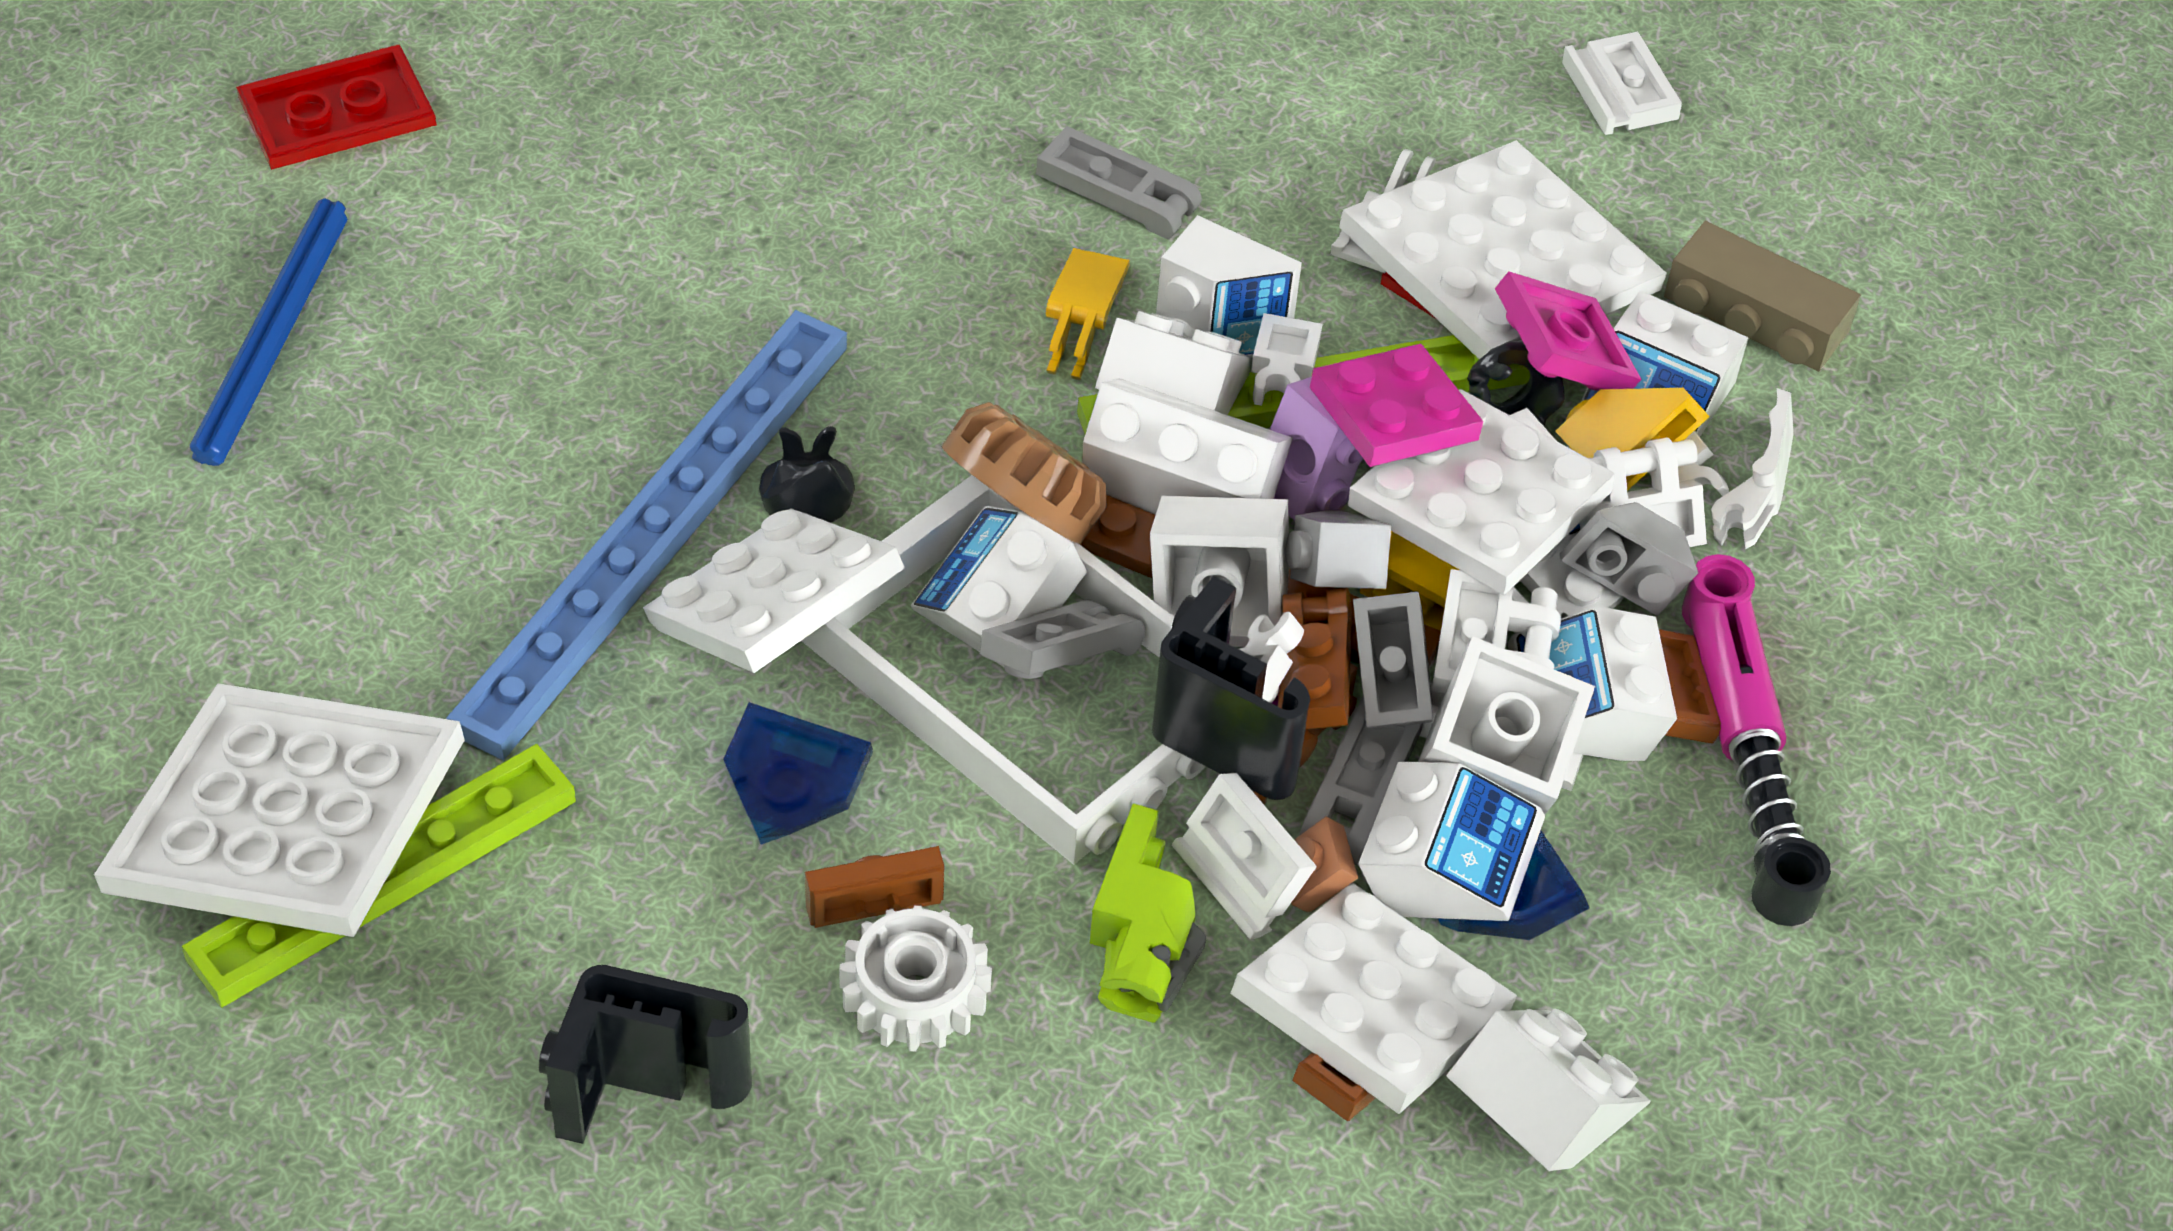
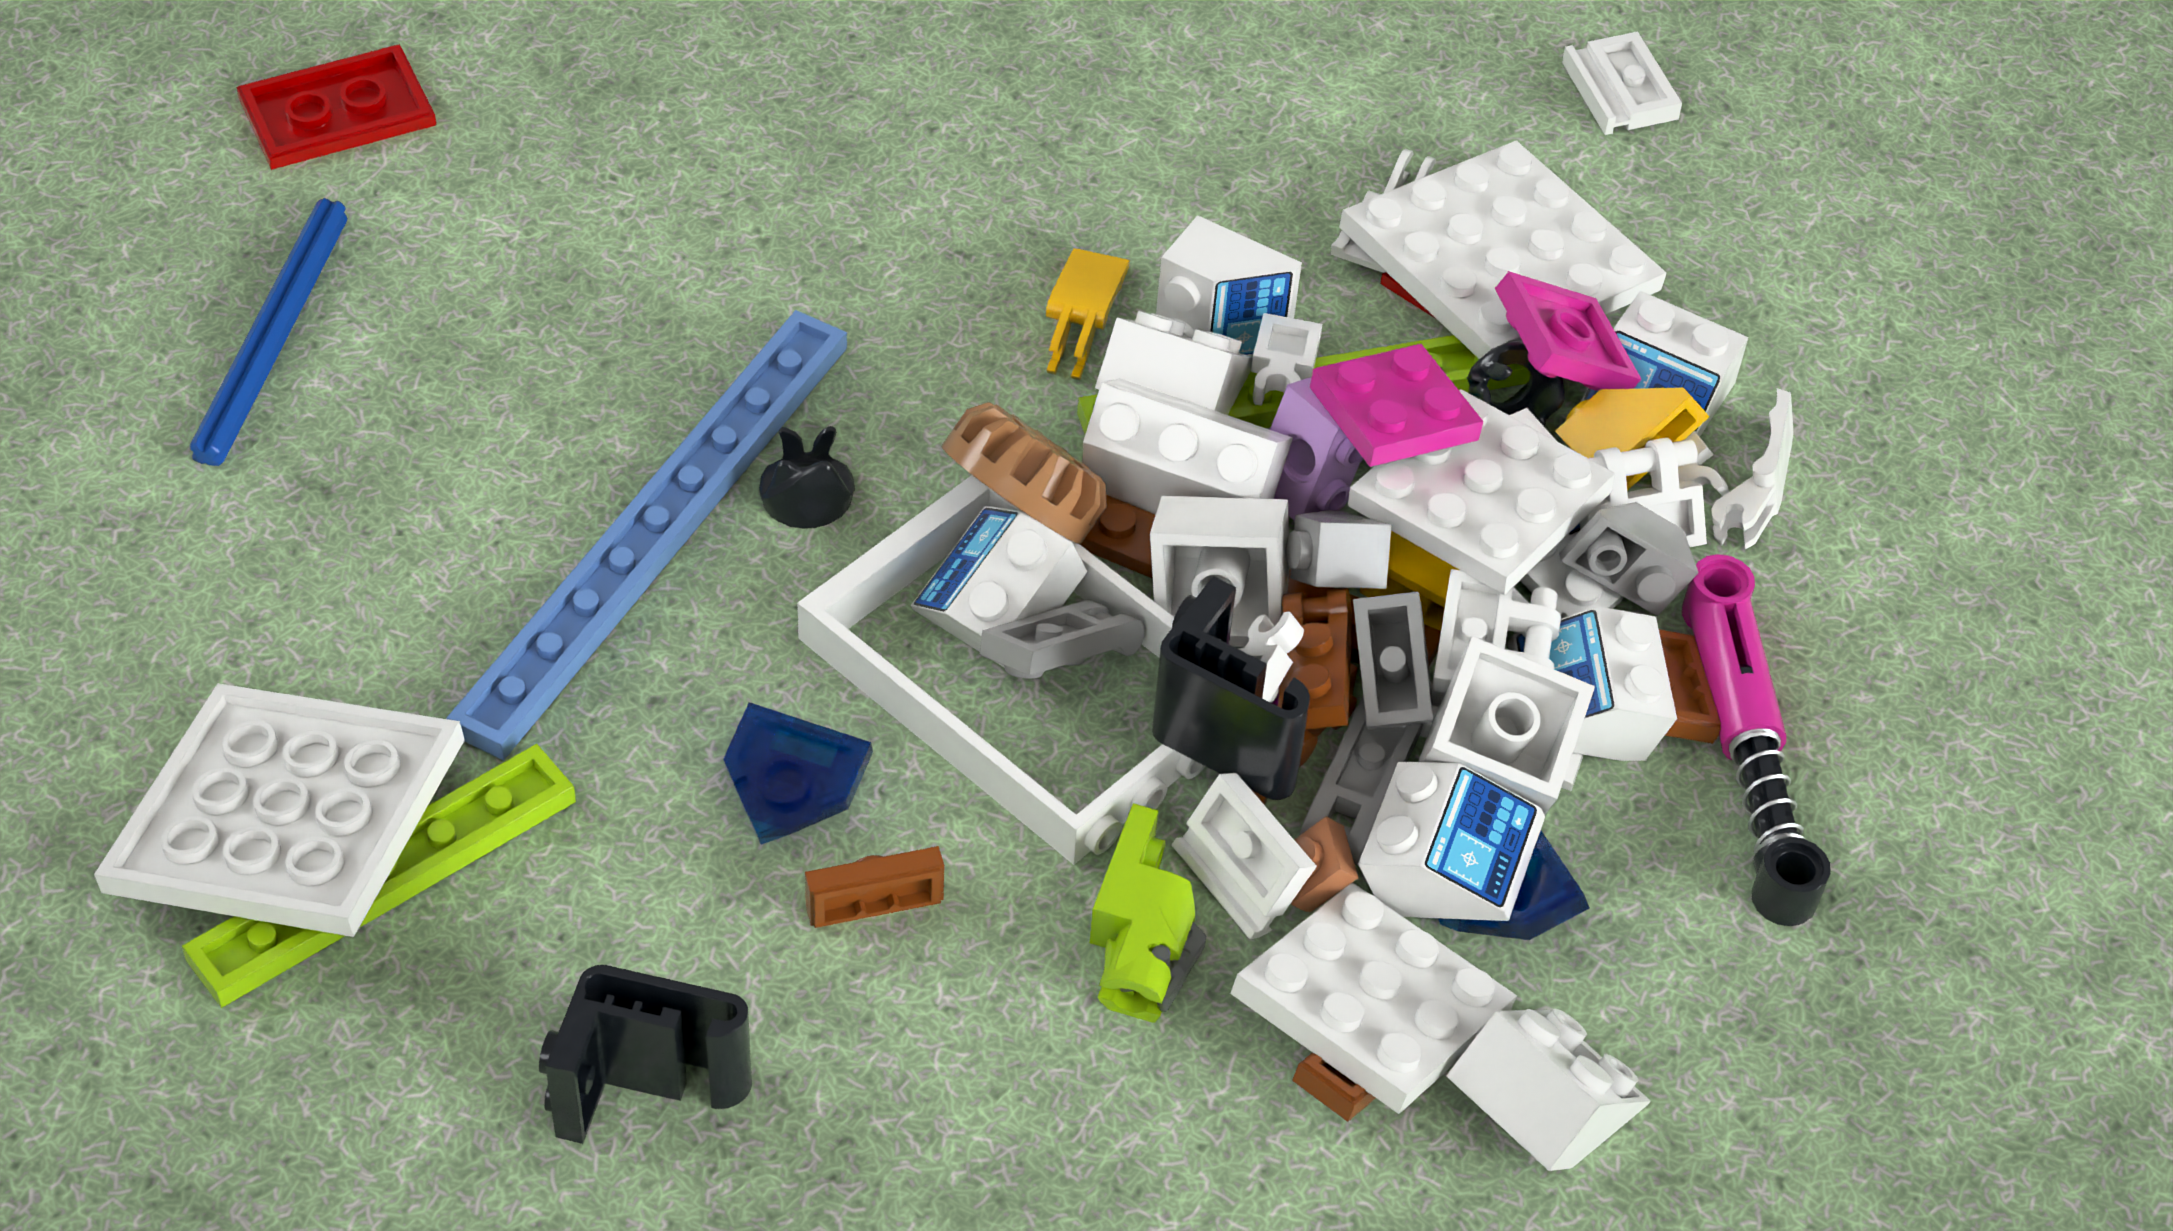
(772, 588): white plate -> none
(909, 945): white gear -> none
(1119, 181): light grey plate -> none
(1761, 296): dark tan brick -> none

